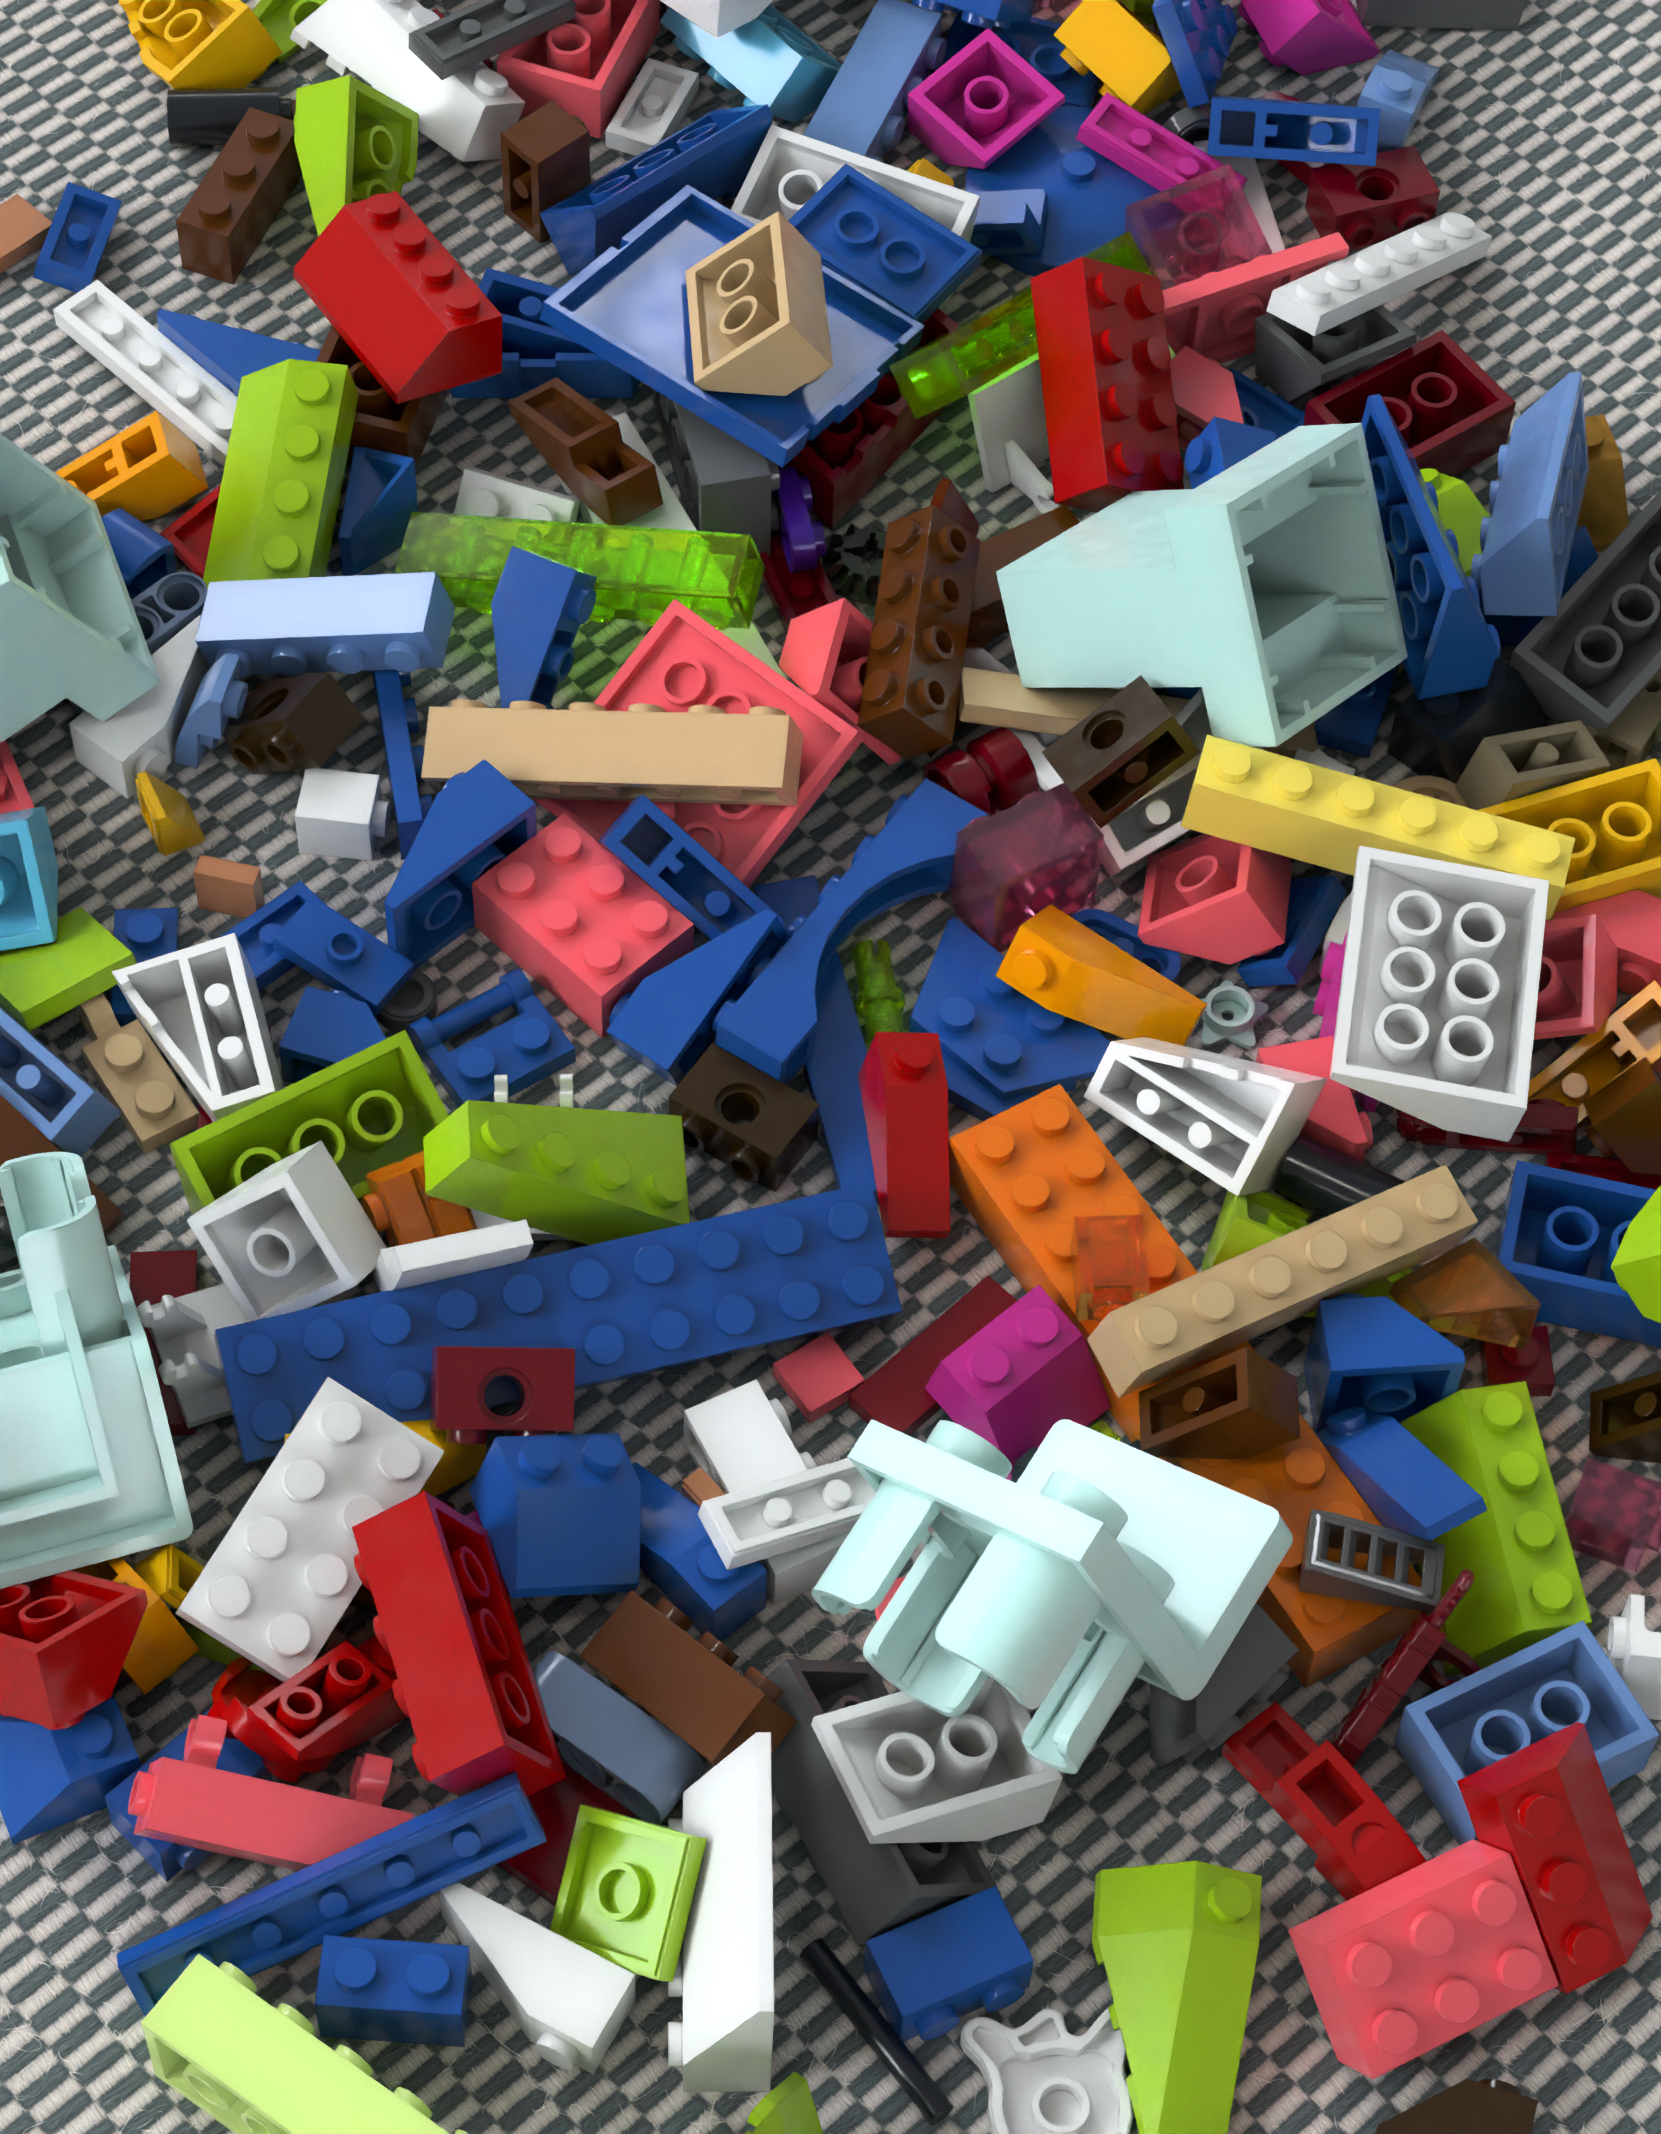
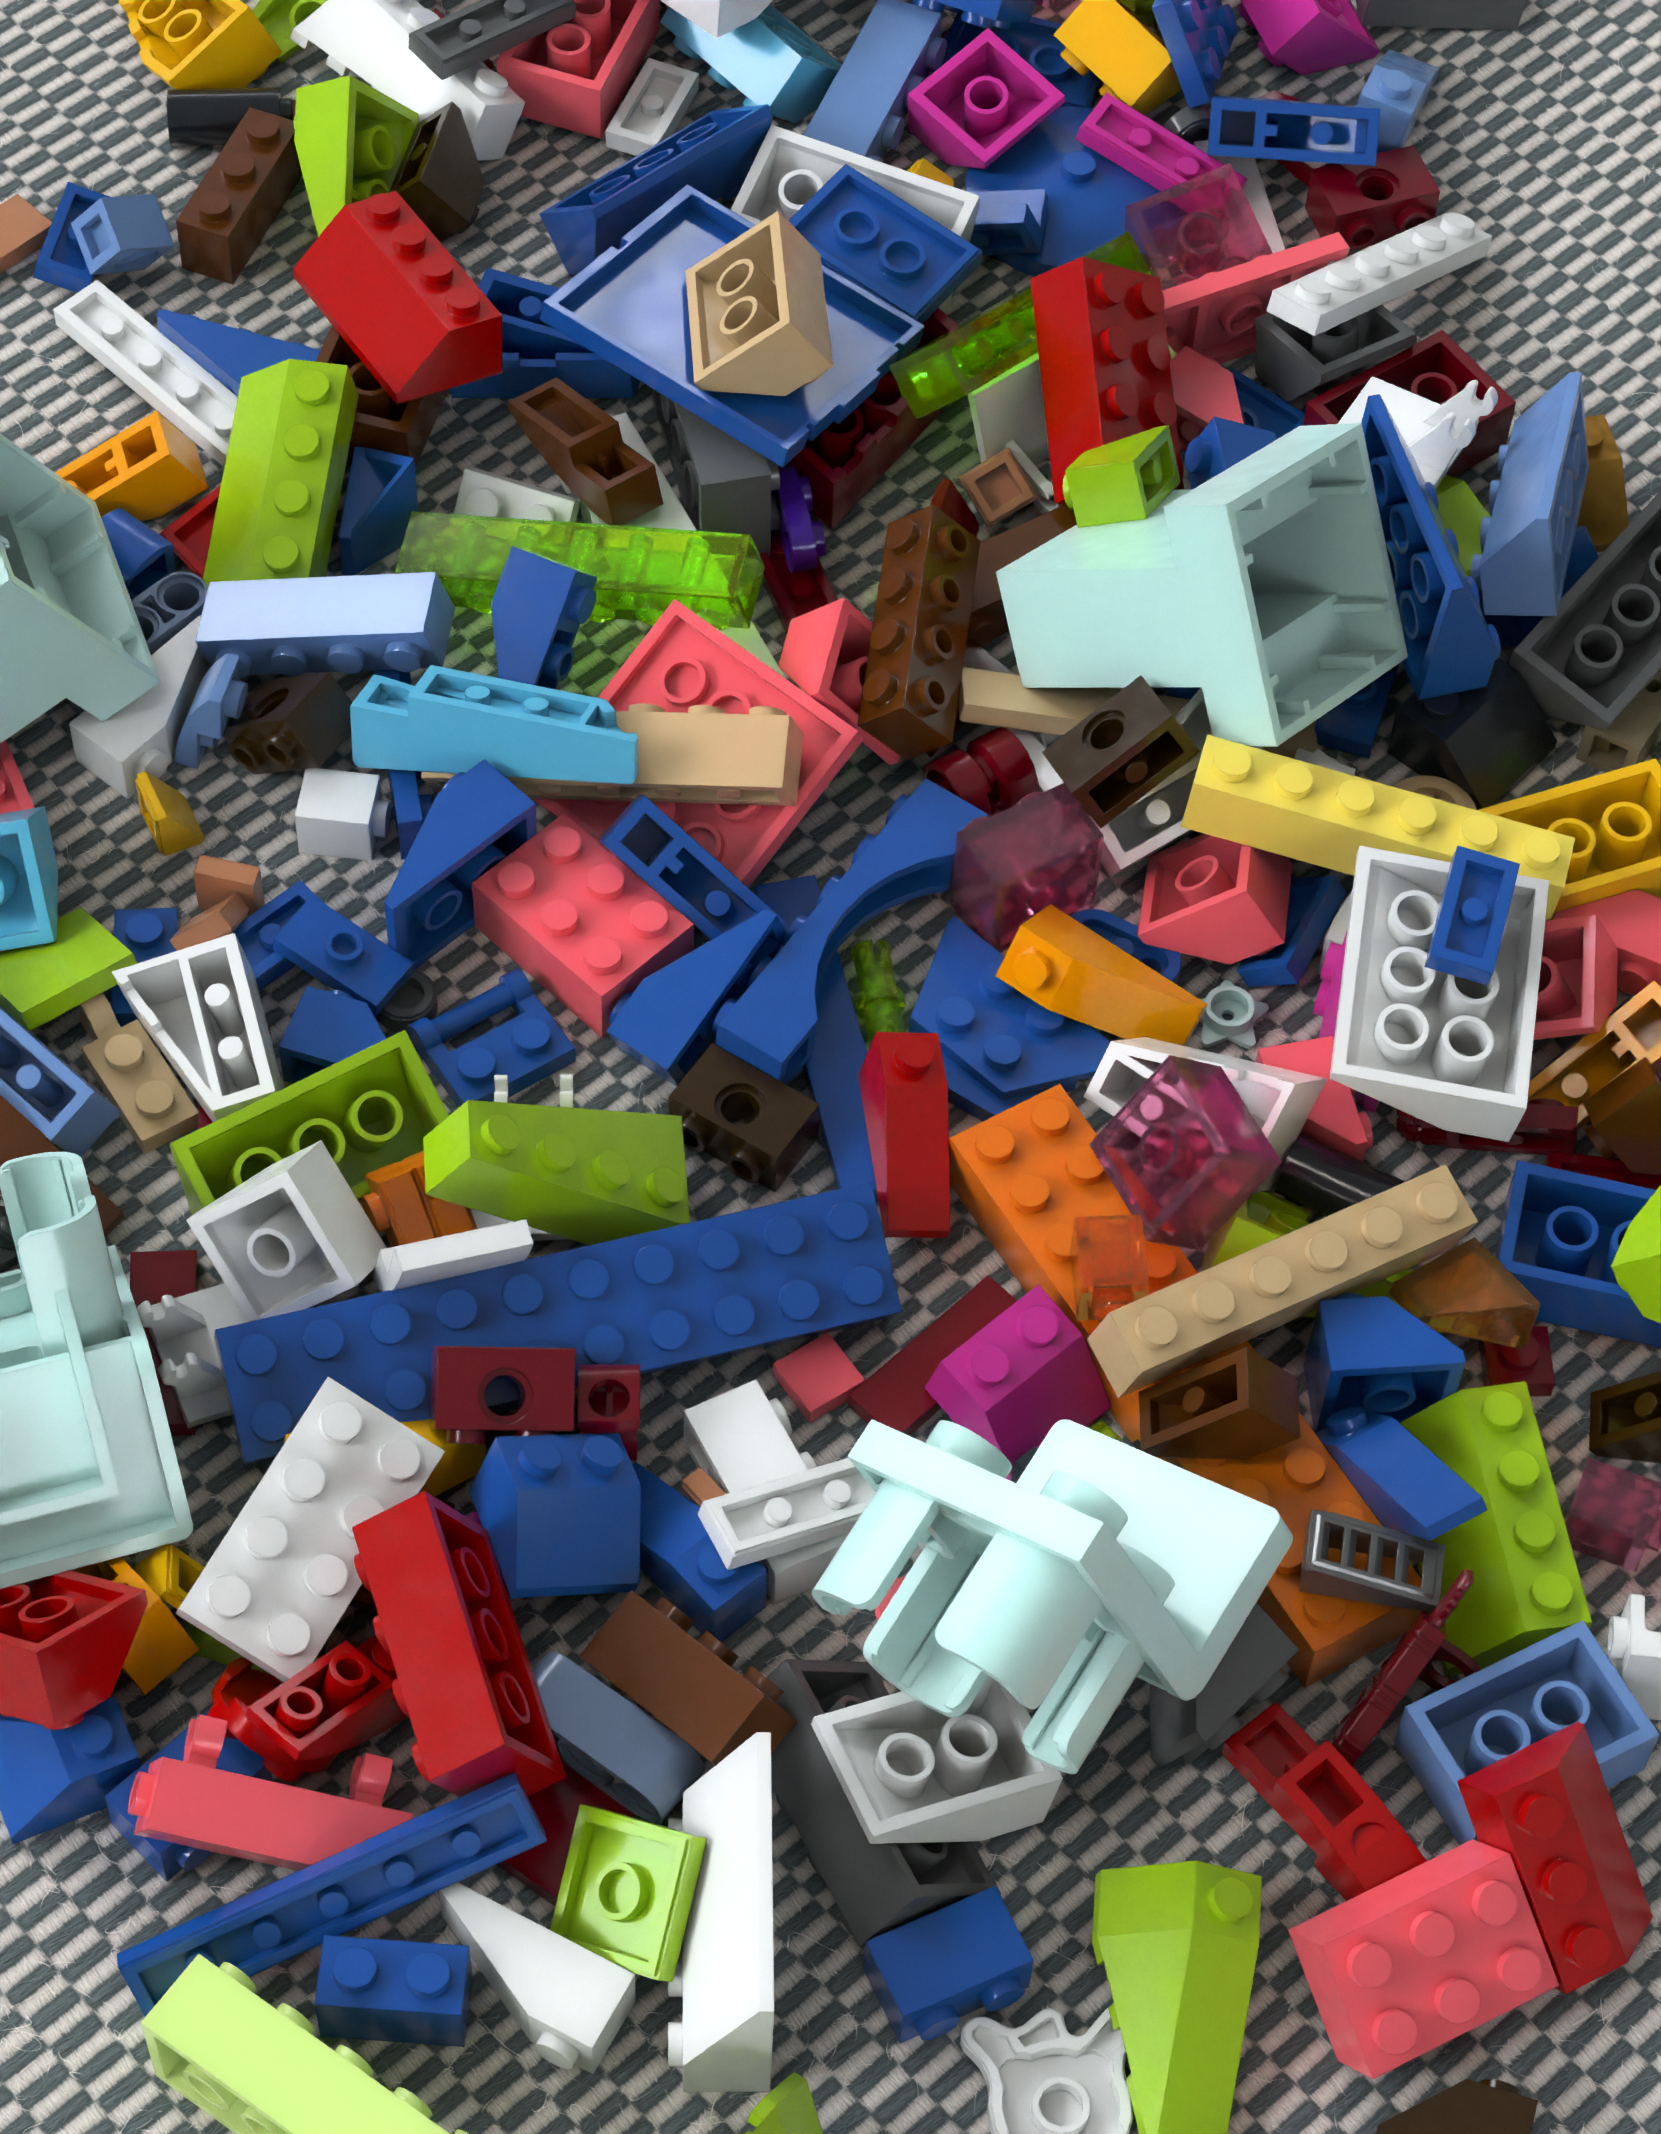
(122, 234): none -> medium blue brick
(212, 923): none -> nougat tile
(441, 173): none -> dark brown slope
(466, 717): none -> medium azure wedge
(542, 164): reddish brown brick -> none
(610, 1408): none -> dark red leg
(845, 562): pearl dark grey gear -> none
(876, 2031): black bar -> none
(998, 487): none -> nougat tile
(1122, 478): none -> lime slope
(1185, 1153): none -> clear pink brick
(1430, 429): none -> white plate
(1472, 915): none -> blue plate
(1529, 763): dark tan brick -> none

